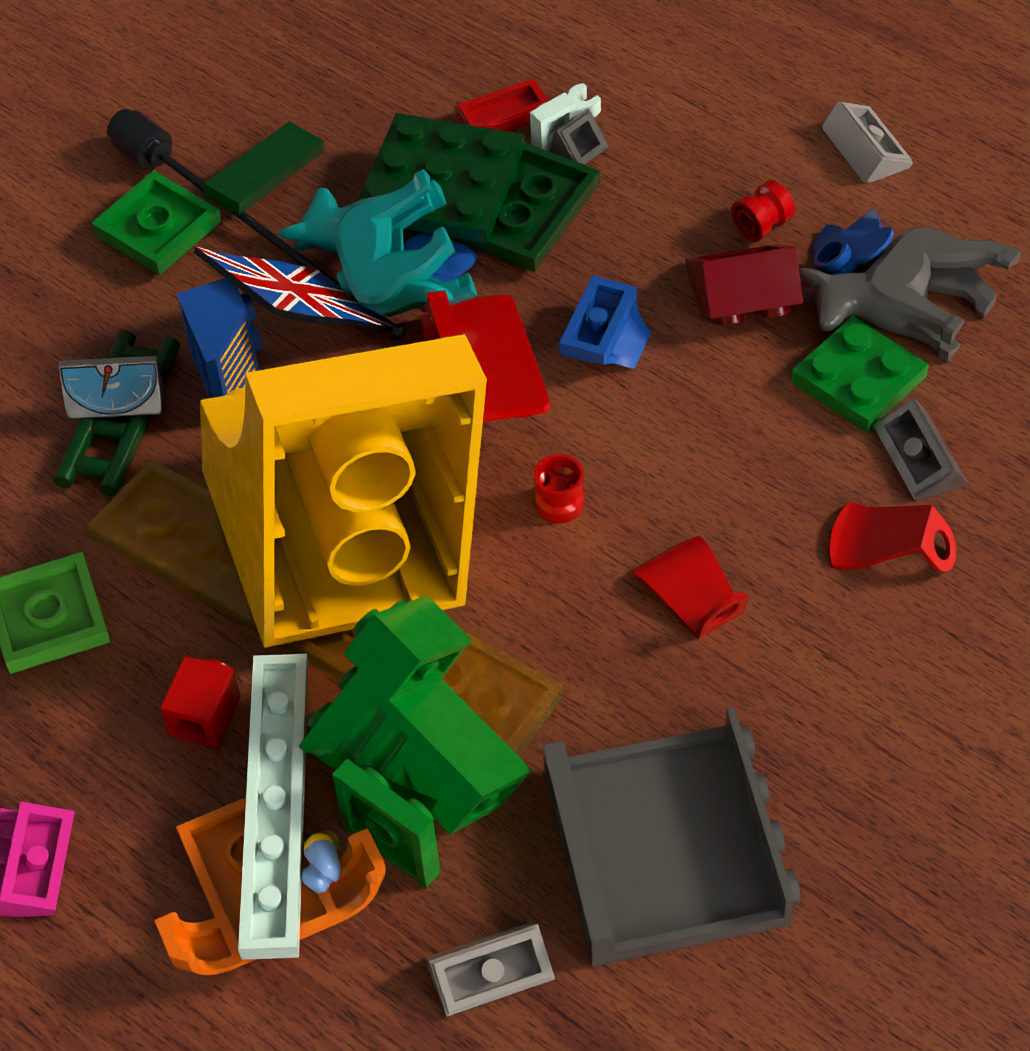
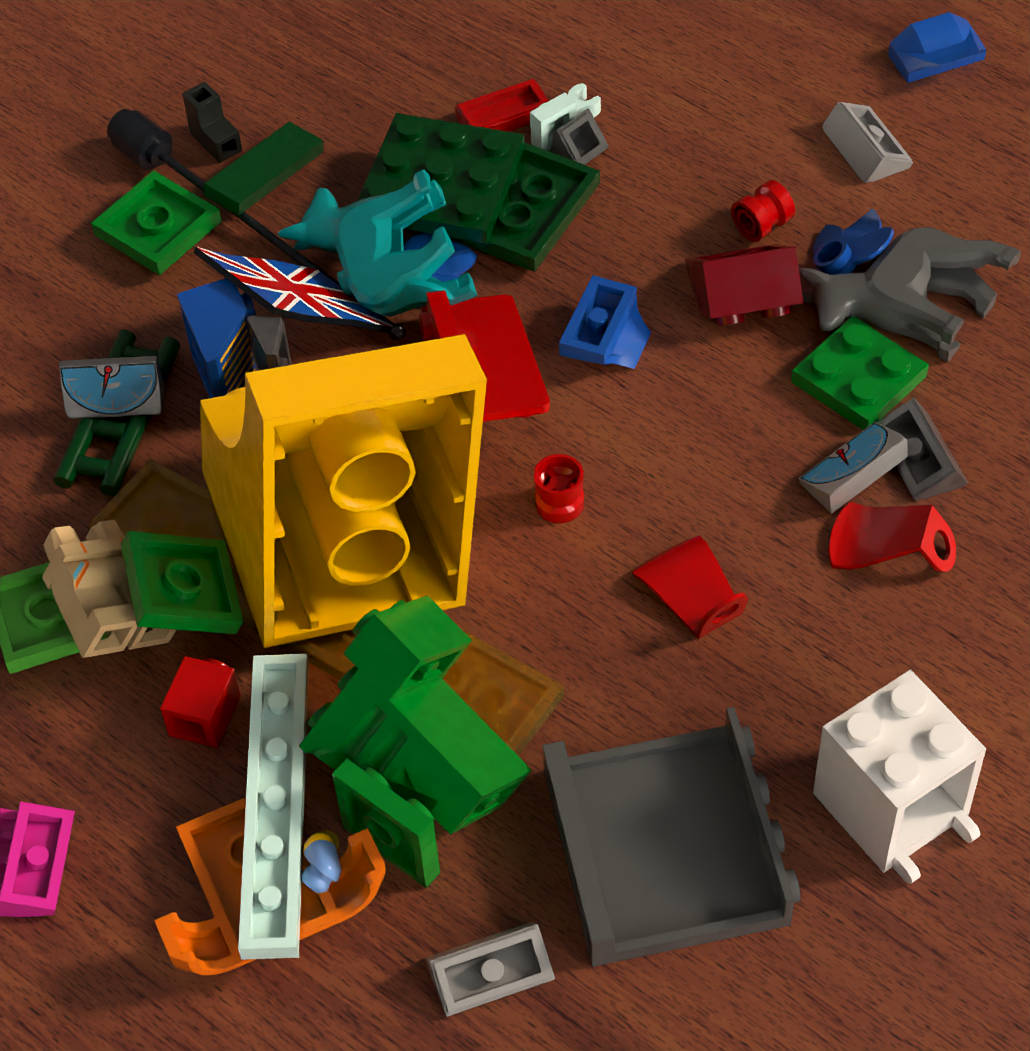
(94, 590): none -> tan hips
(181, 583): none -> green plate
(208, 122): none -> pearl dark grey piece
(269, 342): none -> flat silver slope
(855, 466): none -> slope
(899, 773): none -> white container
(935, 47): none -> blue slope

